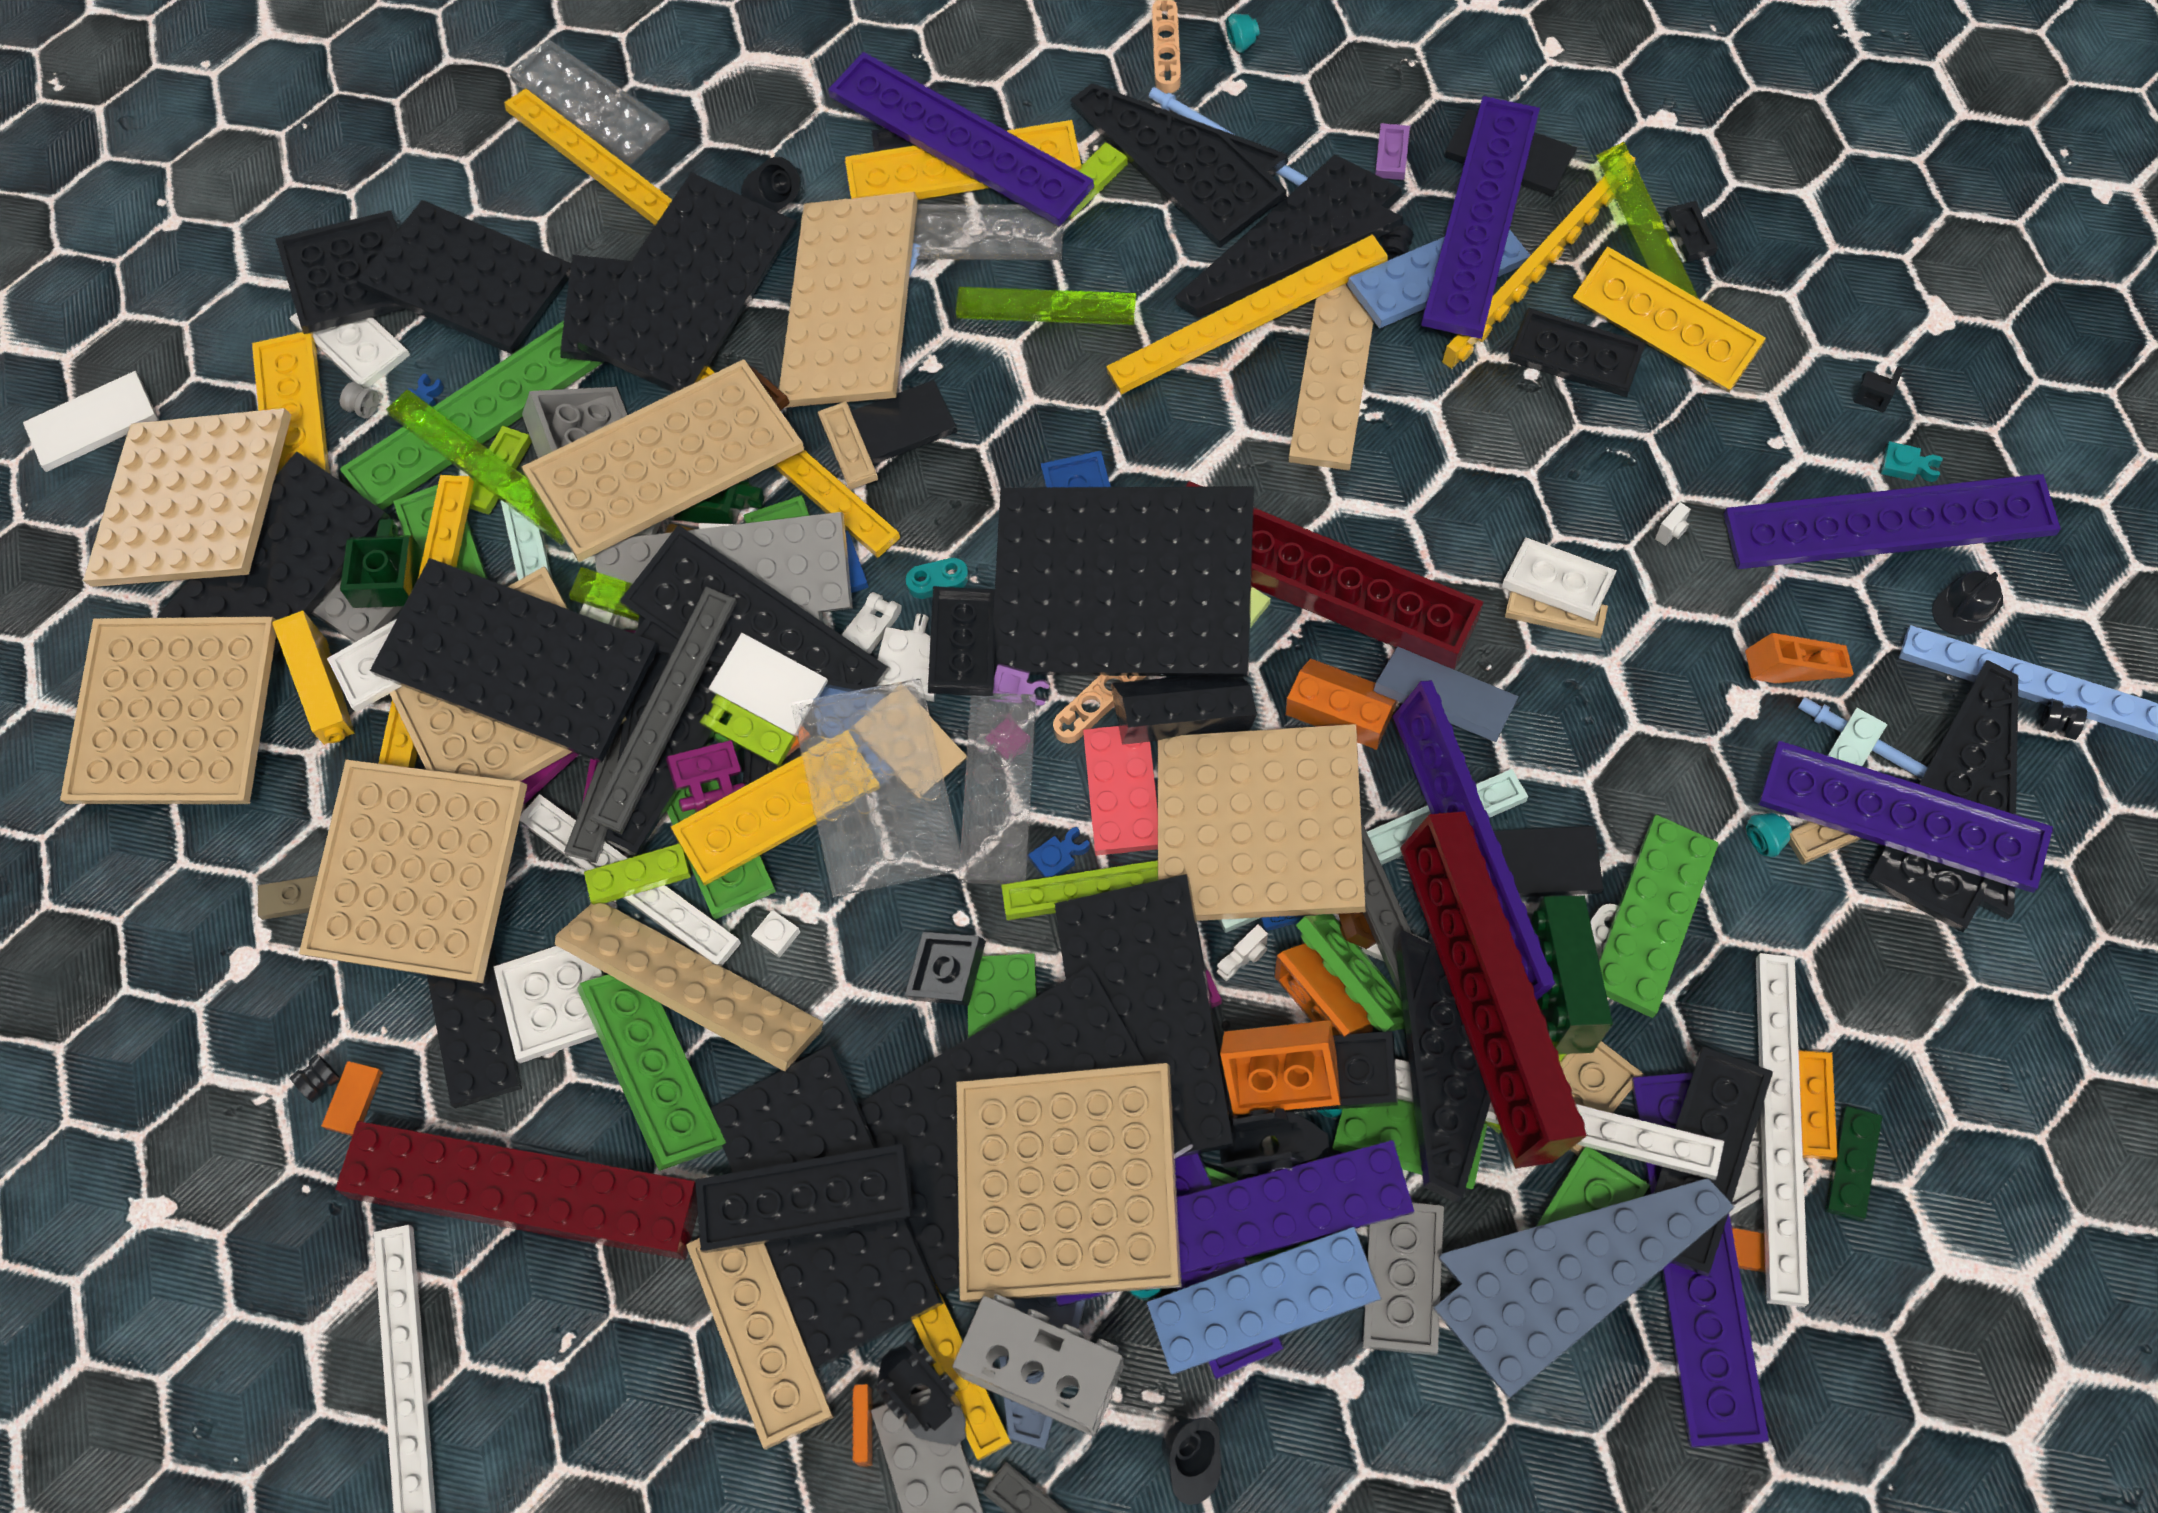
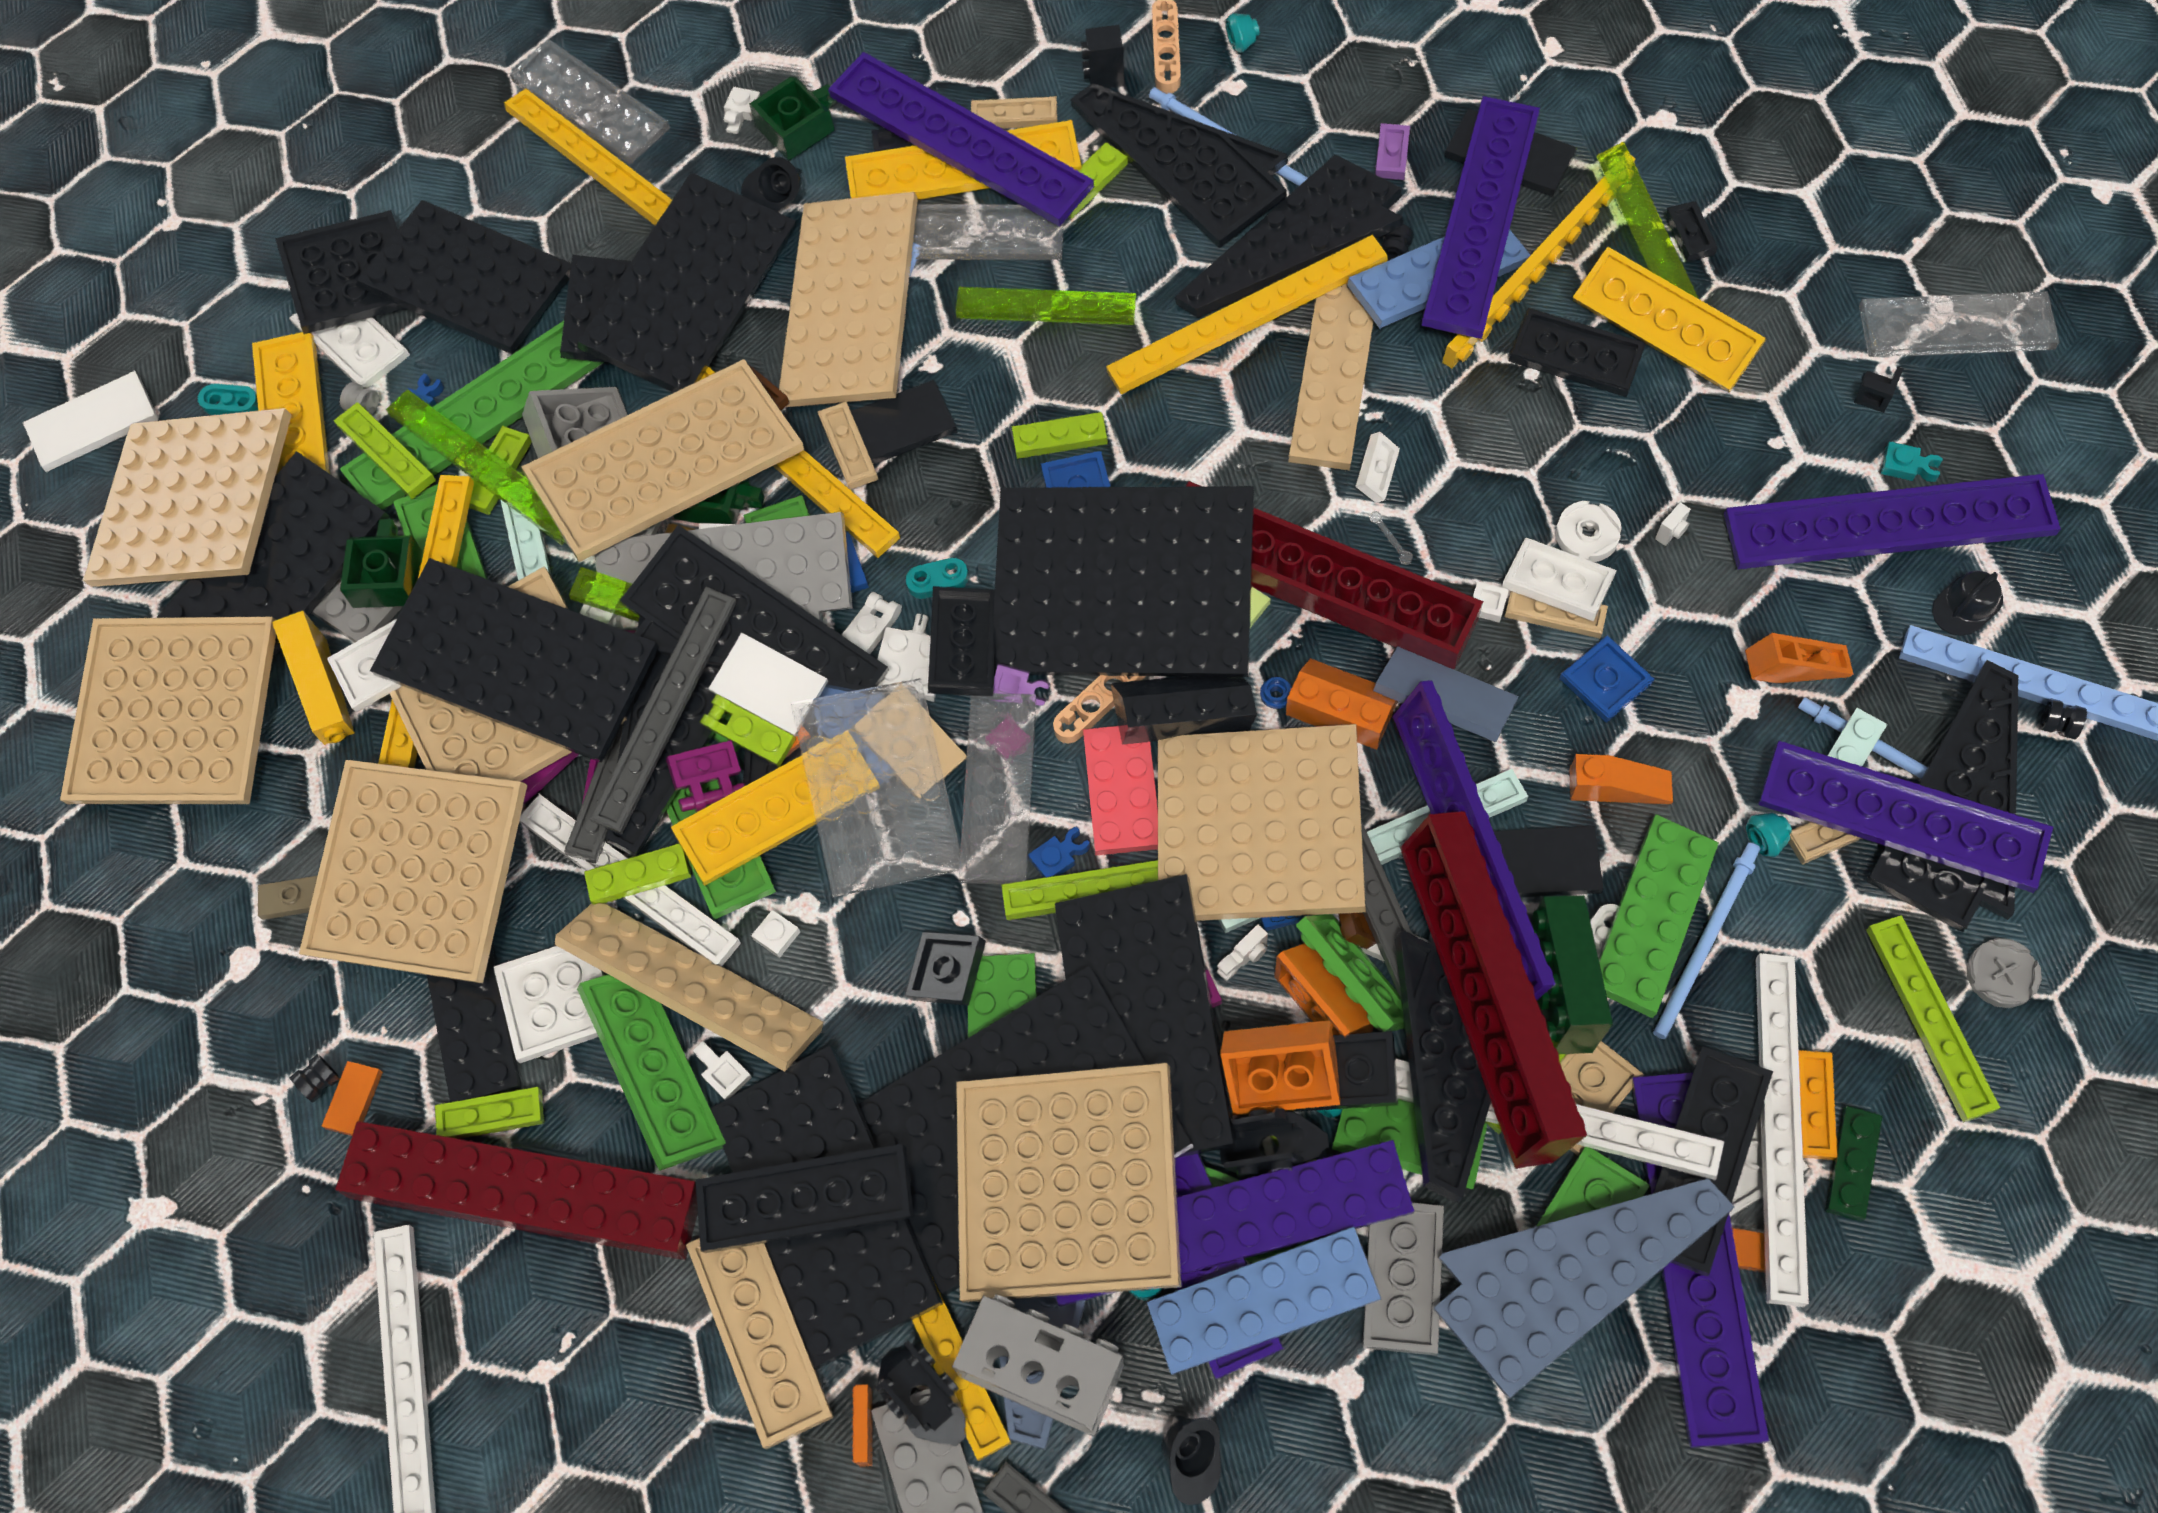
(231, 399): none -> teal plate
(384, 450): none -> lime plate
(490, 1114): none -> lime plate
(723, 1072): none -> white plate
(738, 108): none -> white plate
(793, 116): none -> dark green hinge
(1017, 111): none -> tan tile
(1059, 435): none -> lime plate
(1104, 56): none -> black brick
(1275, 684): none -> blue plate
(1377, 467): none -> white plate
(1405, 556): none -> clear hinge
(1494, 600): none -> white plate
(1587, 515): none -> white plate
(1606, 678): none -> blue tile
(1618, 780): none -> orange slope
(1743, 866): none -> light blue bar
(1933, 1019): none -> lime plate
(1958, 324): none -> clear plate
(2003, 973): none -> light grey tile

